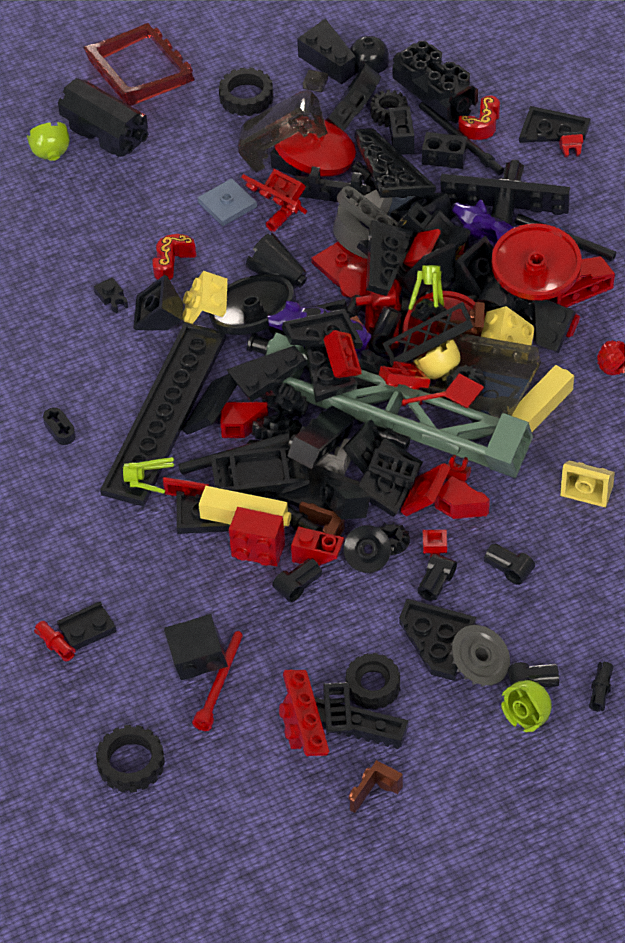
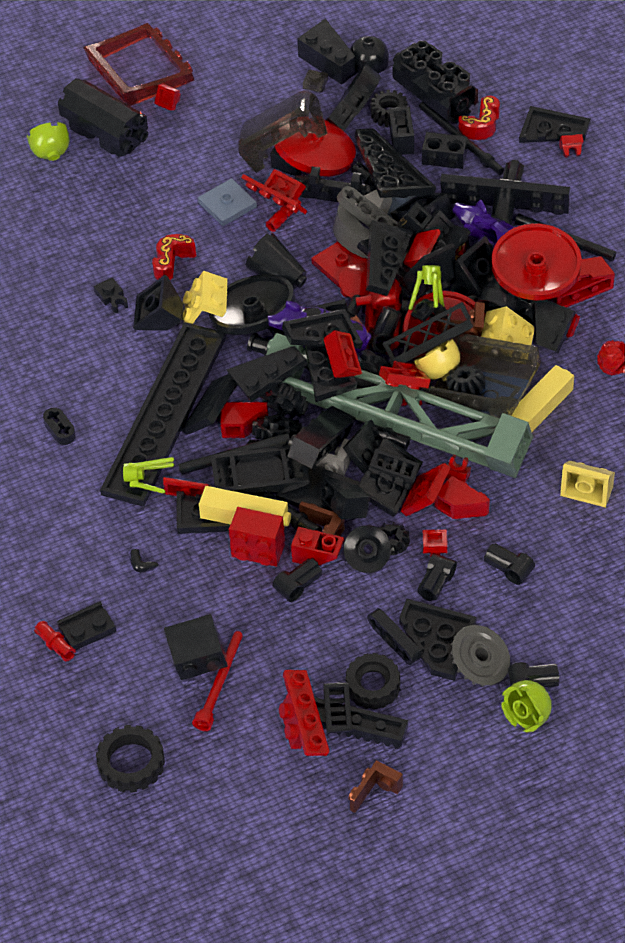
(138, 565): none -> black animal
(167, 97): none -> red tile
(246, 77): black tyre -> none
(394, 636): none -> black beam
(461, 391): red piece -> none
(601, 686): black pin -> none

